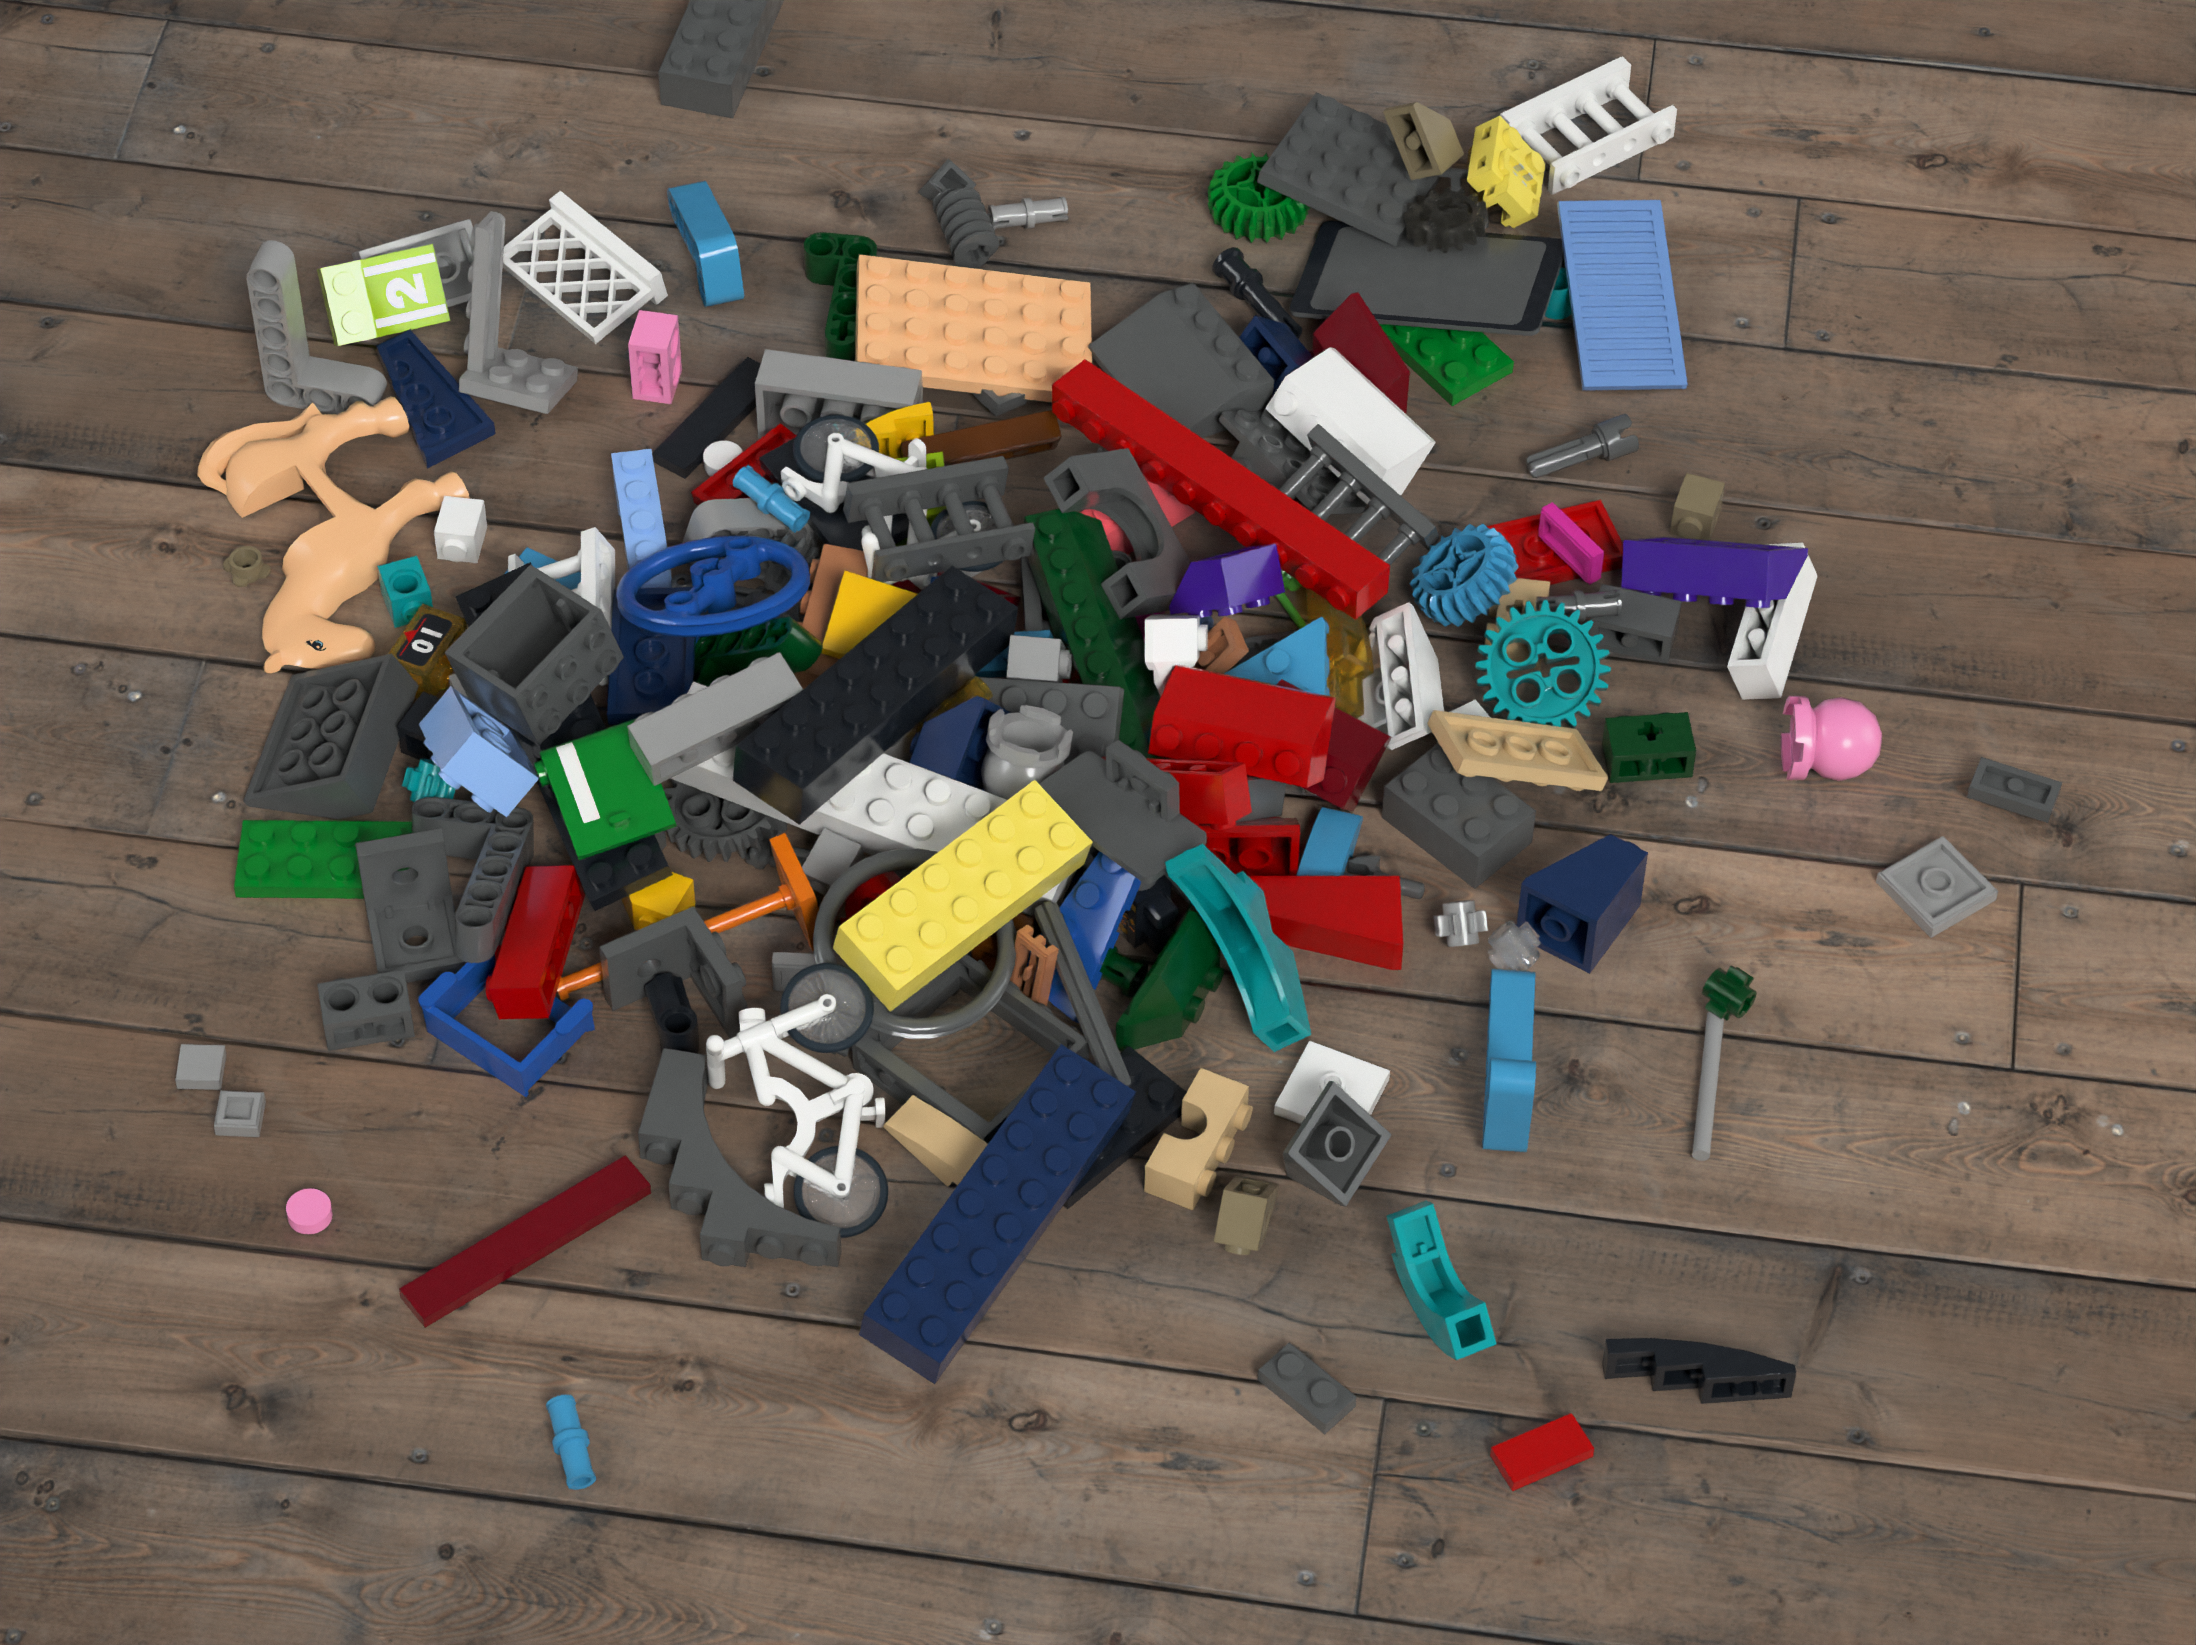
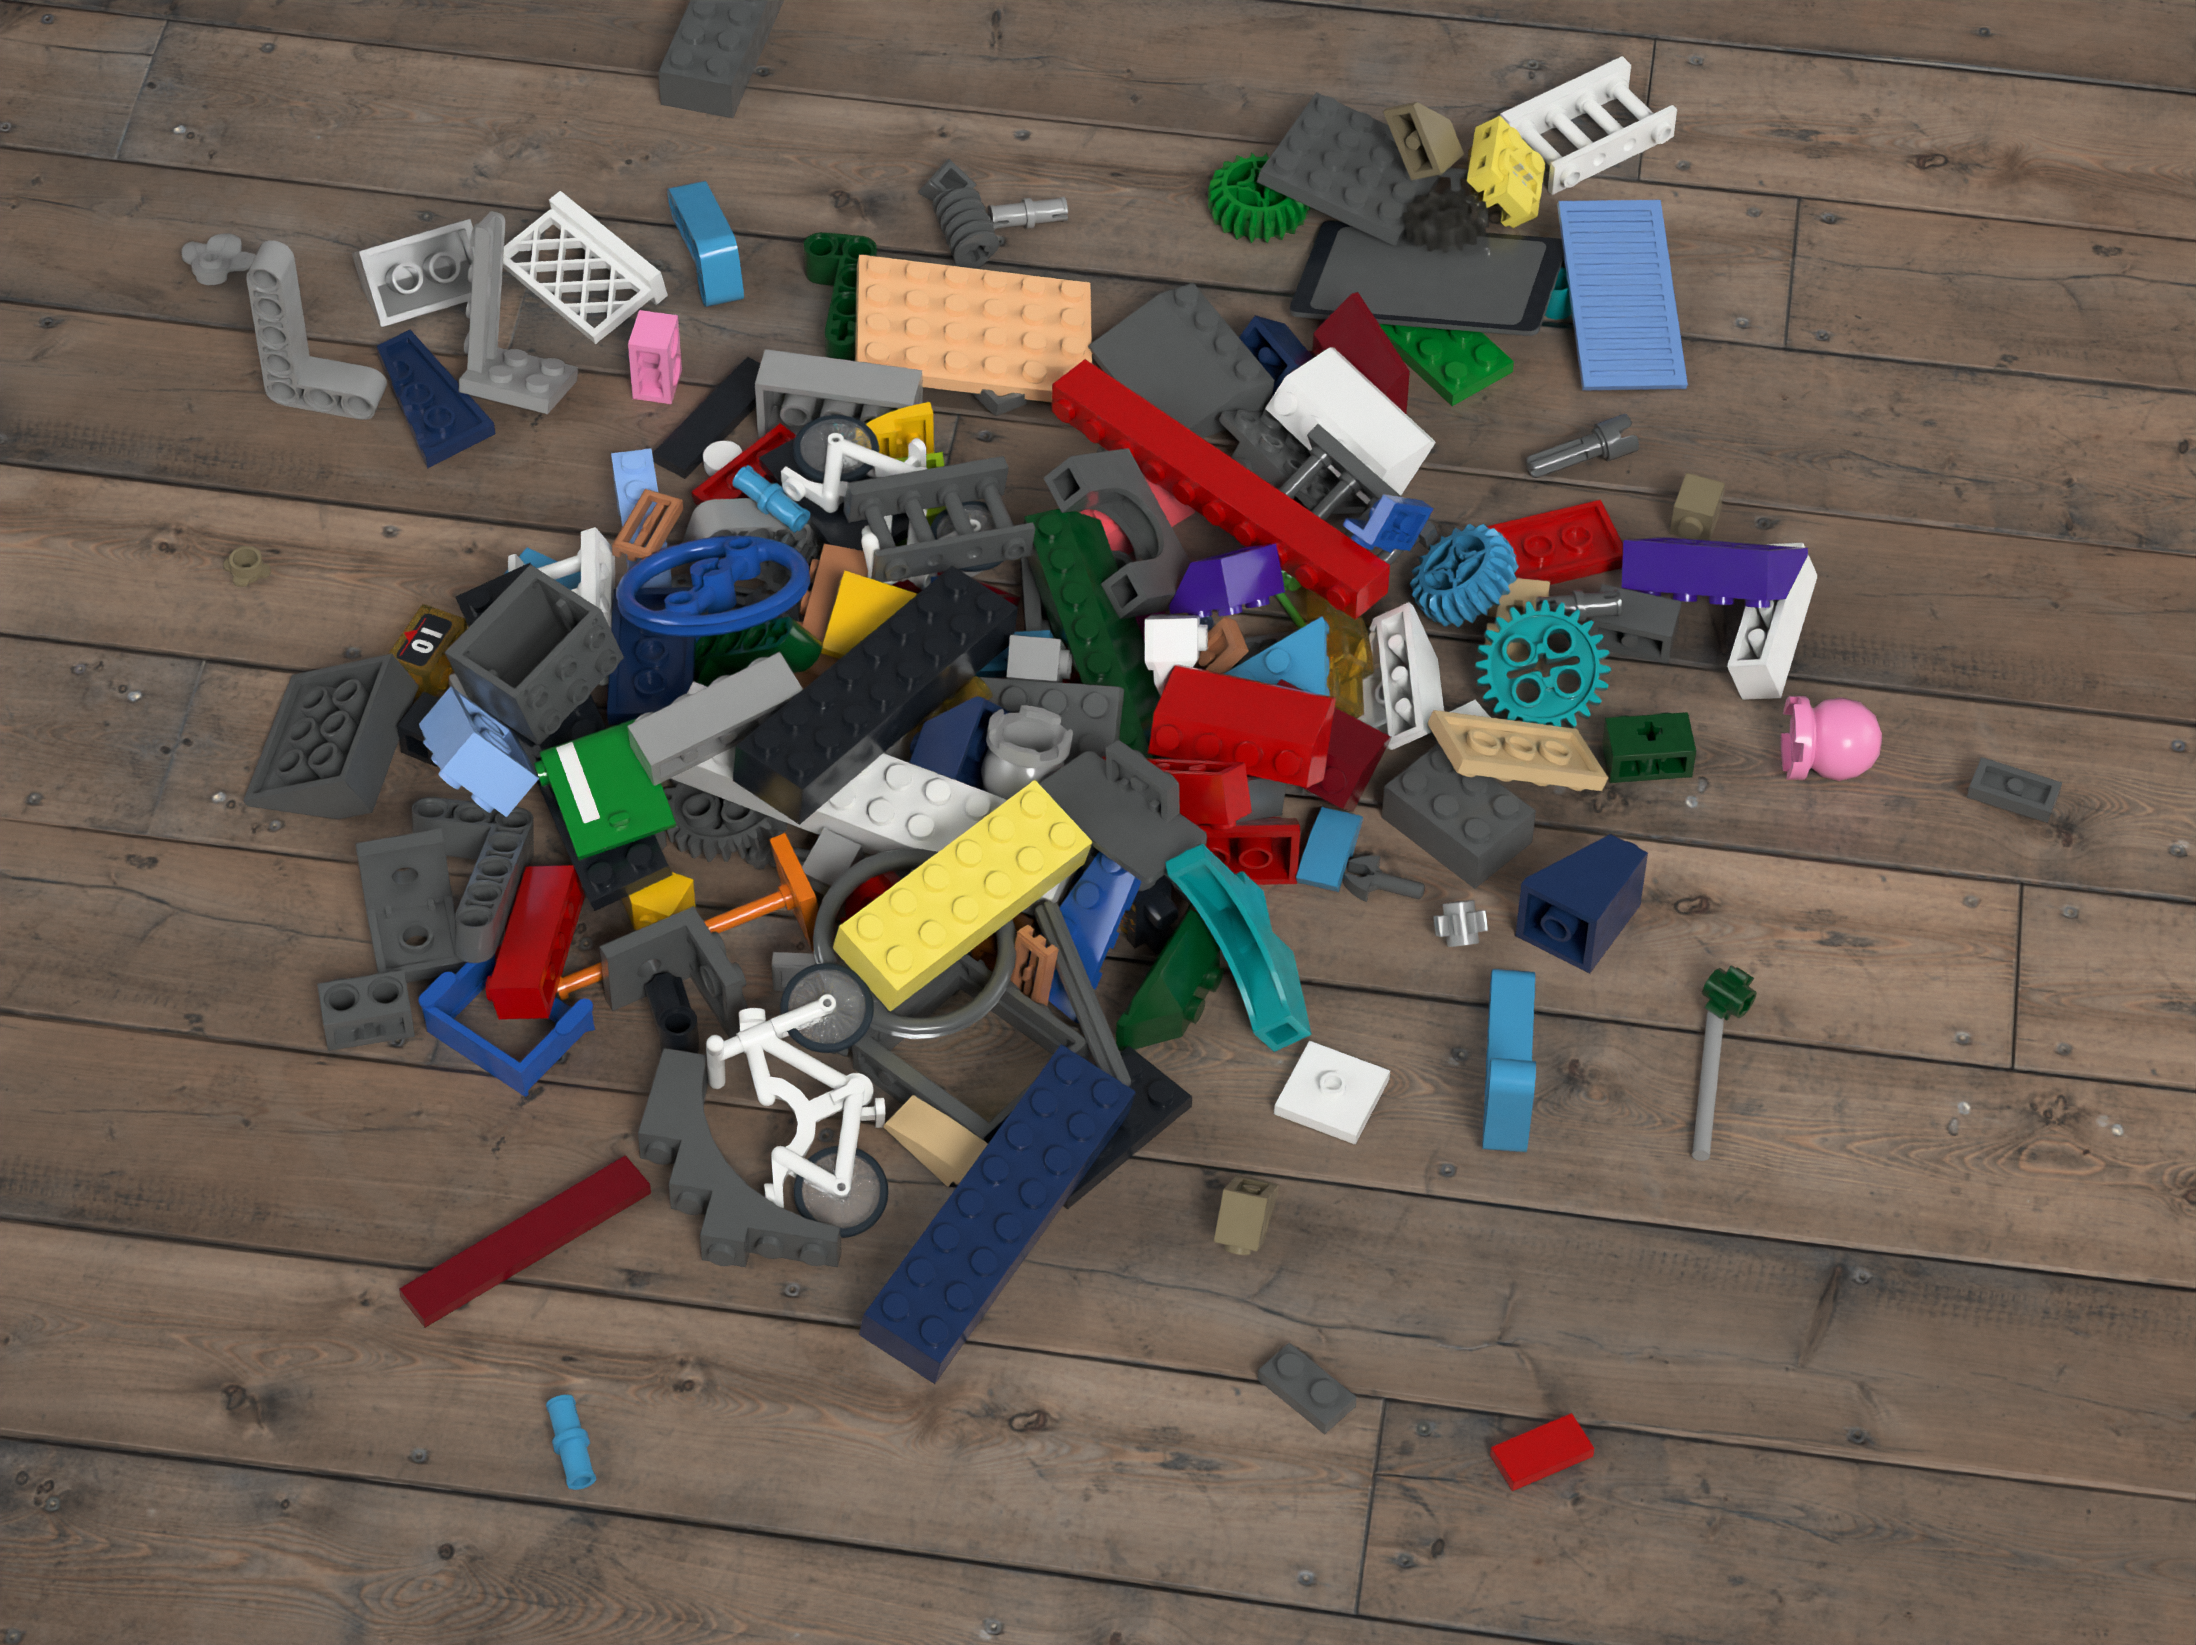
(200, 1067): light grey tile -> none
(217, 258): none -> light grey plate
(239, 1113): light grey tile -> none
(306, 857): green plate -> none
(309, 1211): bright pink tile -> none
(333, 557): light nougat animal -> none
(383, 295): lime slope -> none
(404, 589): teal brick -> none
(426, 782): teal gear -> none
(460, 529): white brick -> none
(637, 549): none -> nougat tile
(1004, 438): reddish brown slope -> none
(1123, 972): dark green bush -> none
(1186, 1167): tan arch -> none
(1248, 286): black pin -> none
(1334, 1146): dark grey slope -> none
(1338, 916): red slope -> none
(1391, 524): none -> blue bracket
(1439, 1299): teal arch -> none
(1514, 946): clear gear -> none
(1571, 543): dark pink tile -> none
(1716, 1370): black slope -> none
(1936, 886): light grey tile -> none

